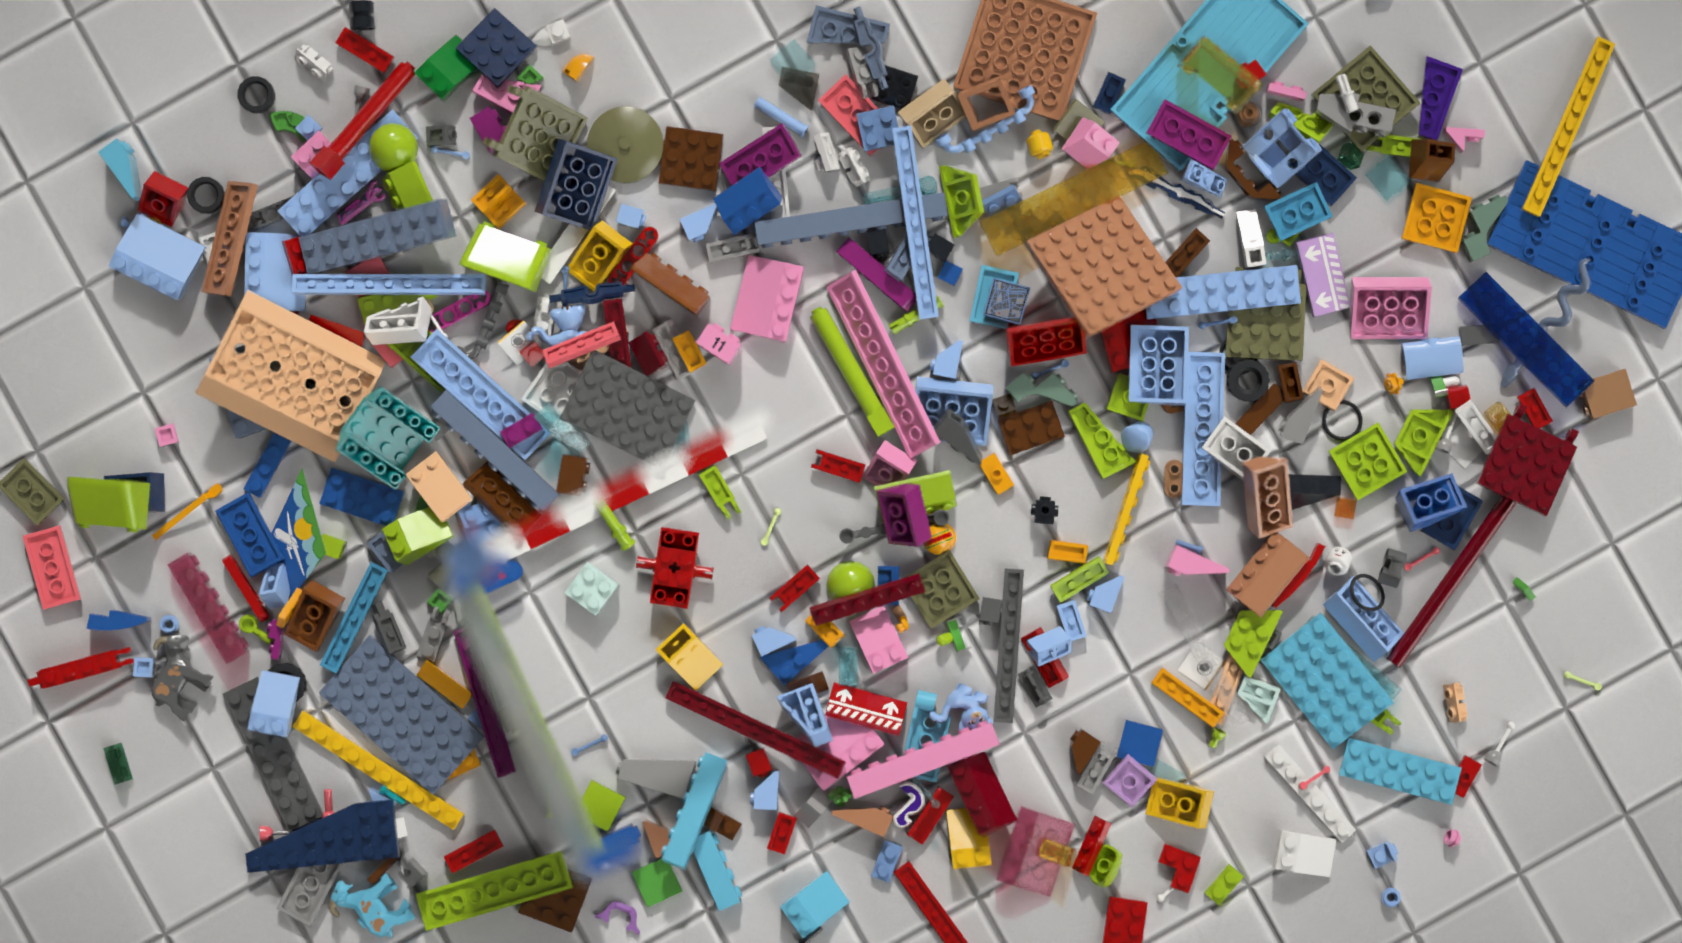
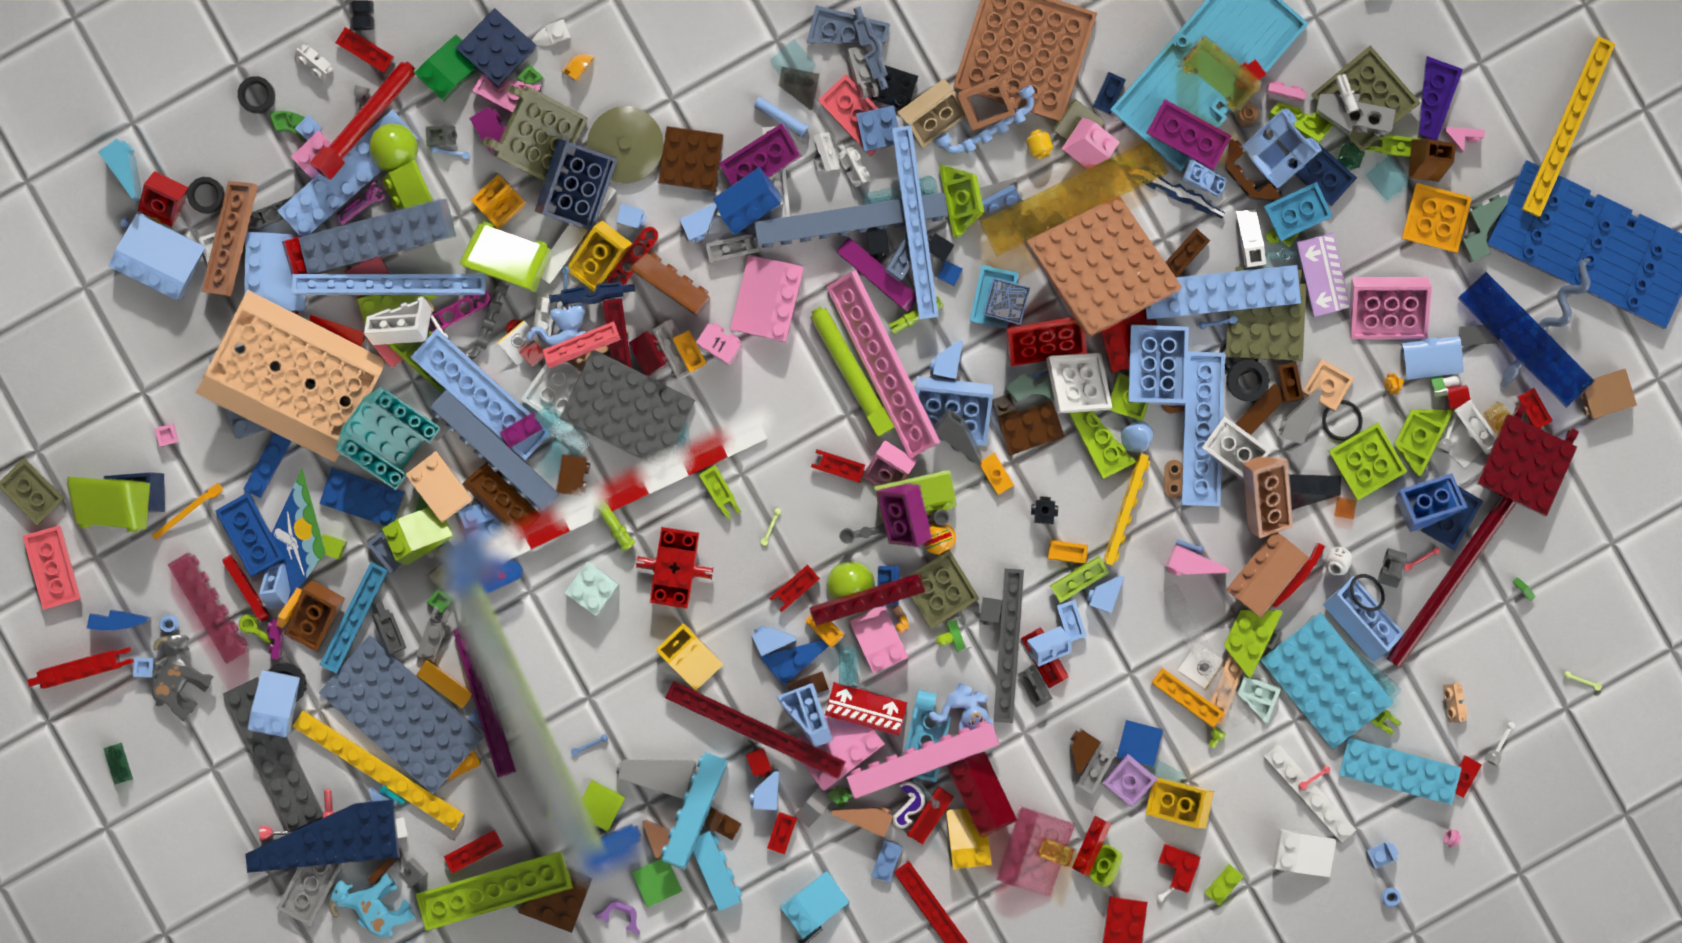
(1079, 383): none -> white plate

